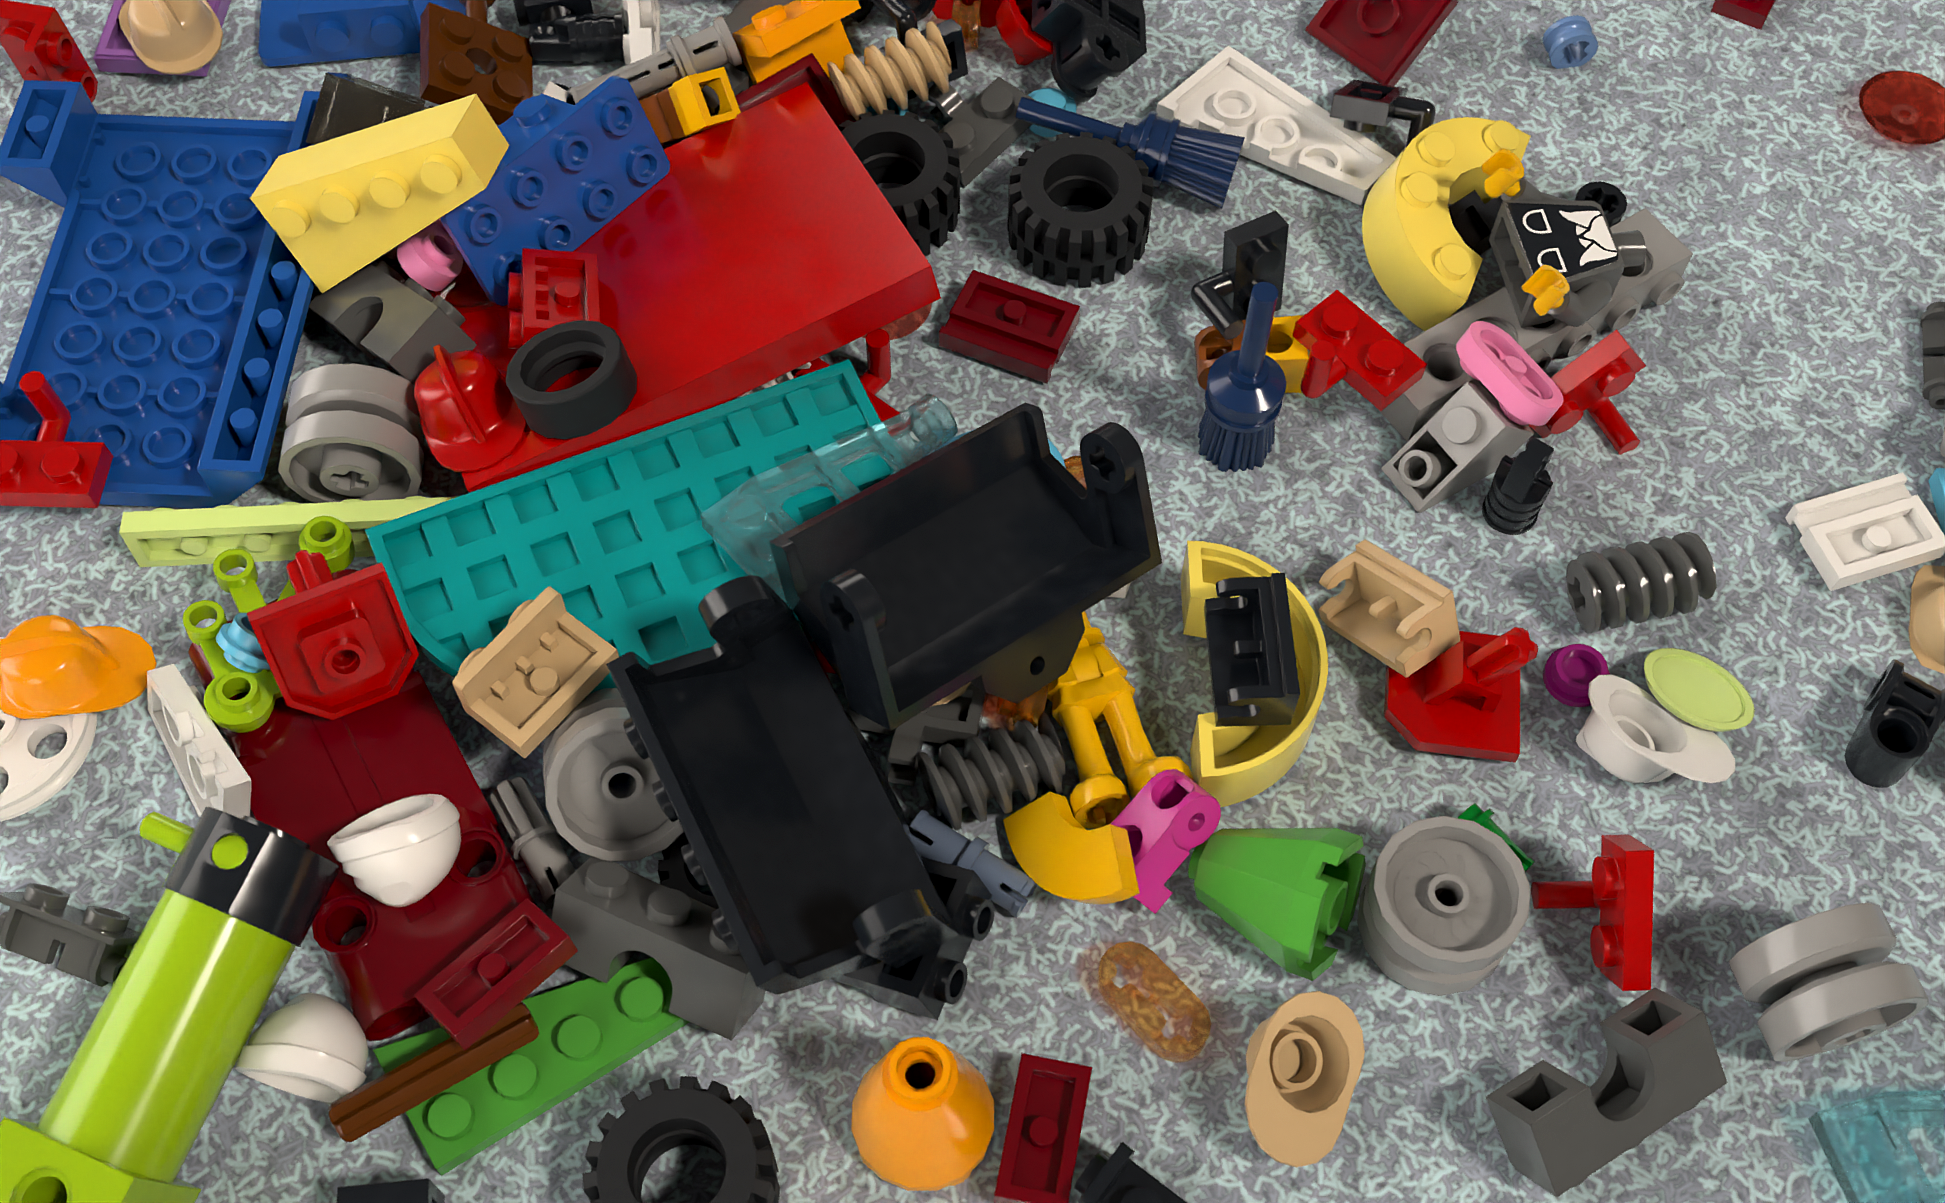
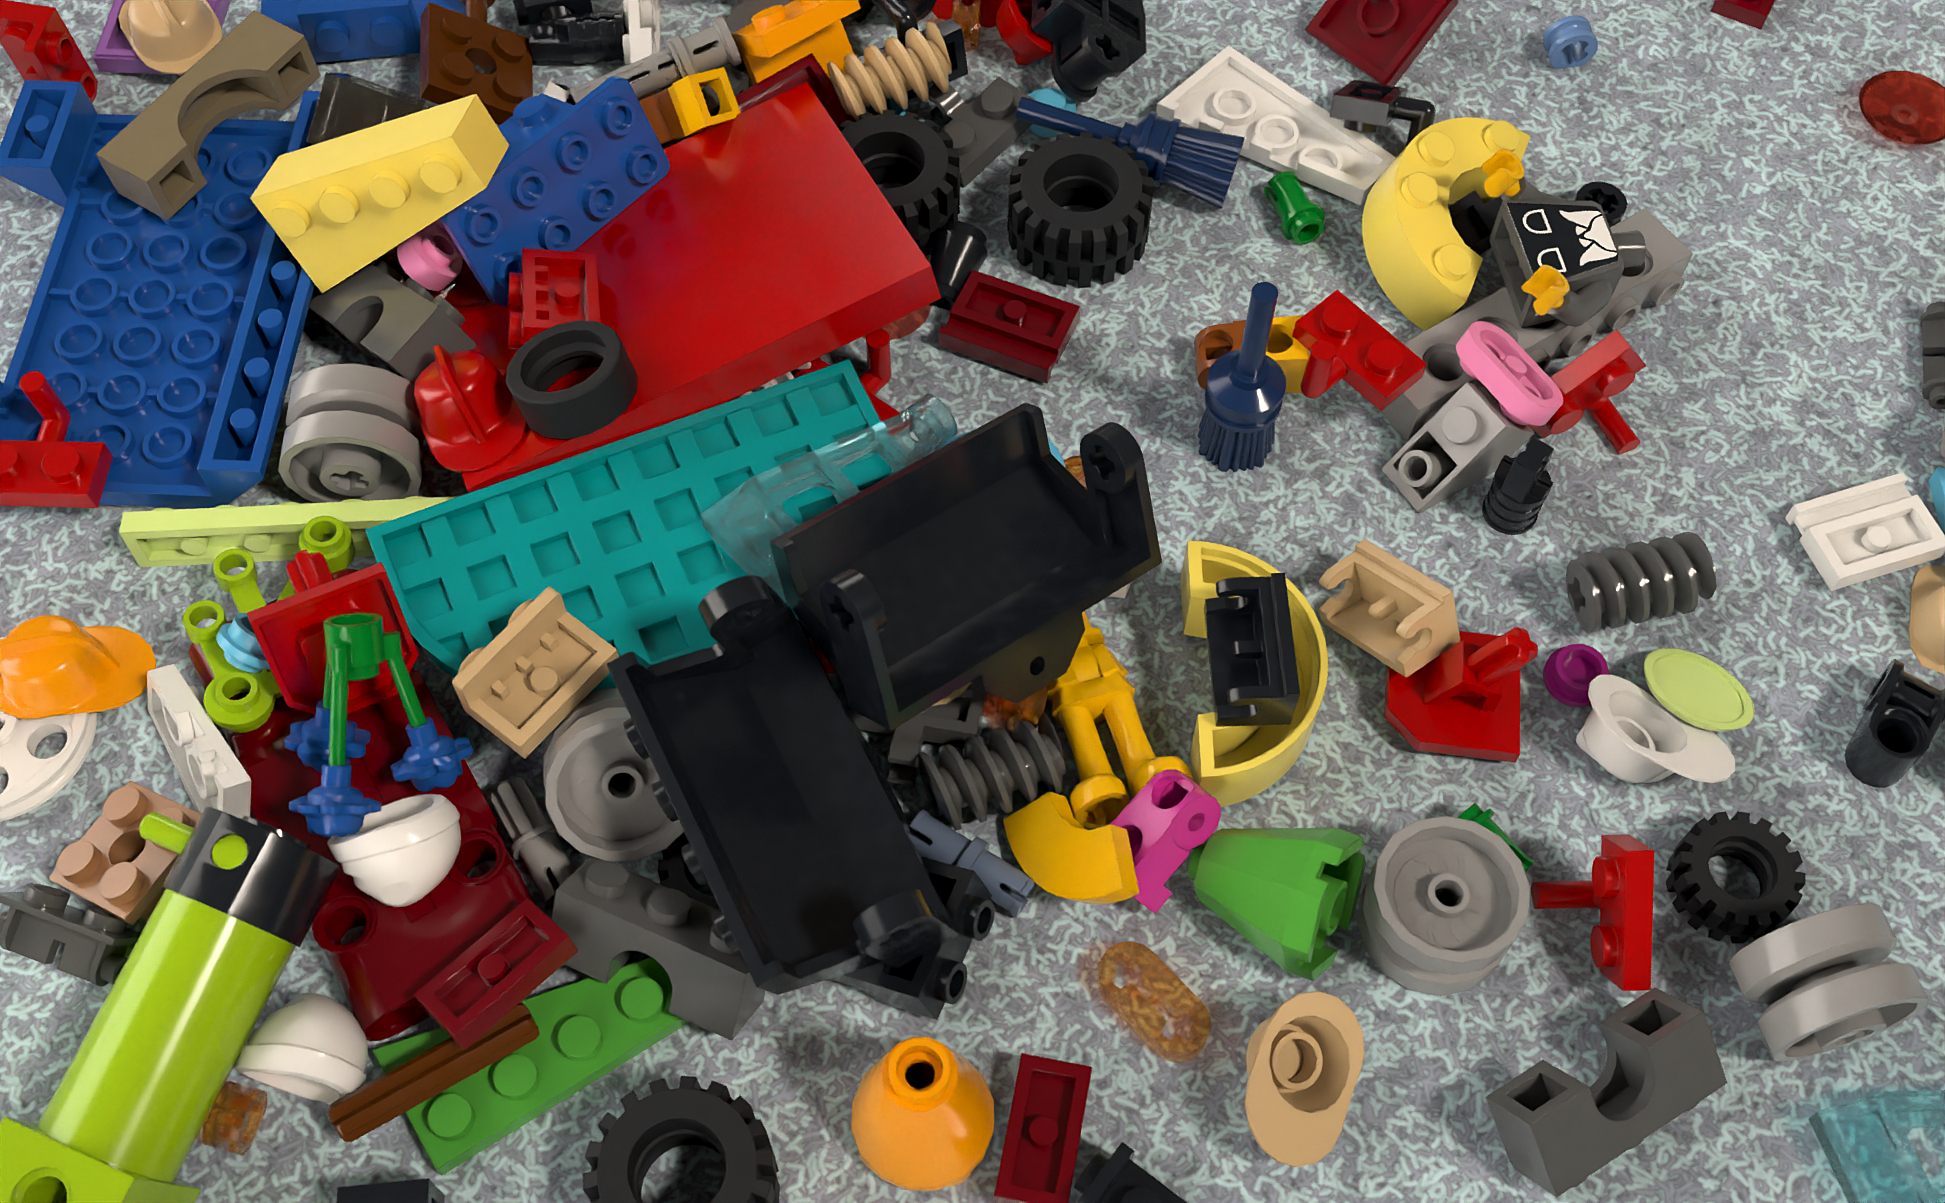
(102, 863): none -> medium nougat piece
(235, 1118): none -> clear orange bush
(248, 70): none -> dark tan arch
(330, 741): none -> plant
(954, 255): none -> black cone
(1250, 256): black plate -> none
(1294, 208): none -> green pin
(1759, 851): none -> black tyre

